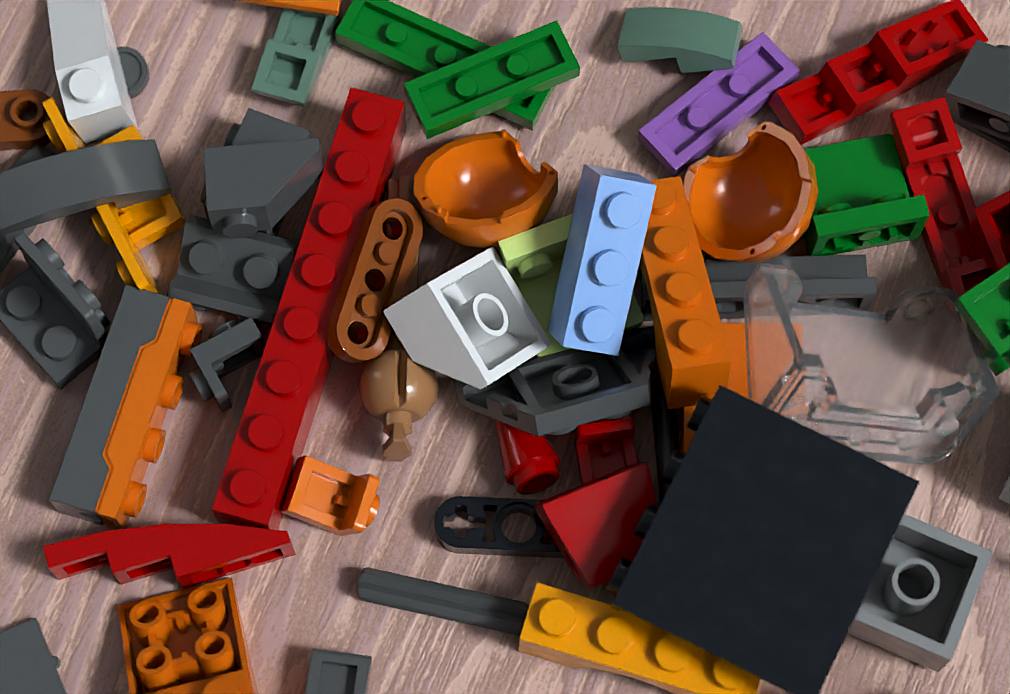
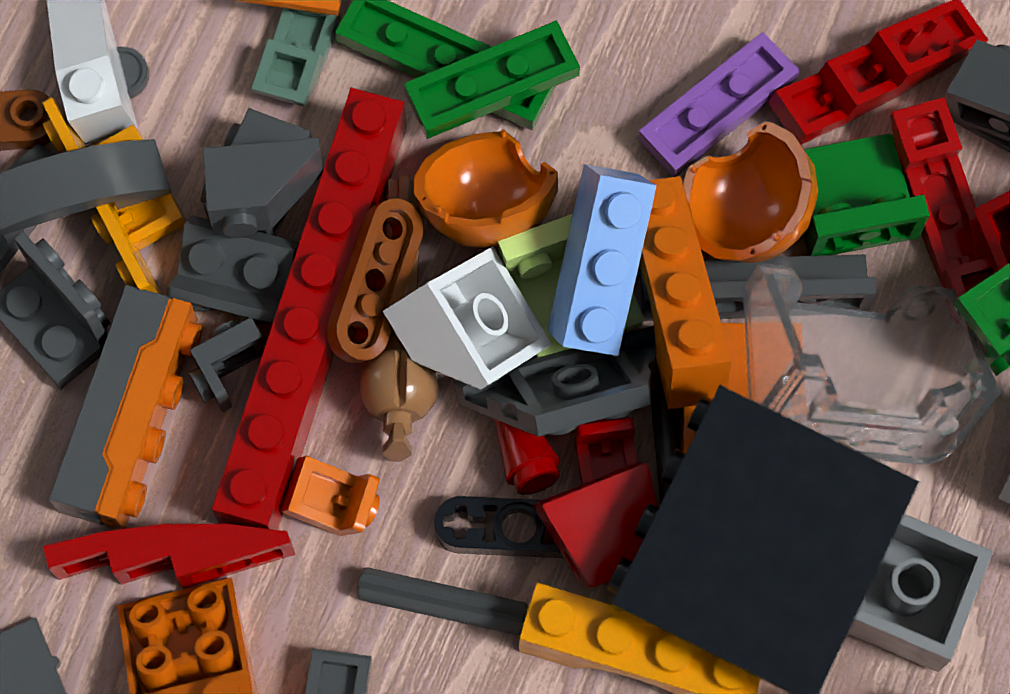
(693, 37): sand green slope -> none

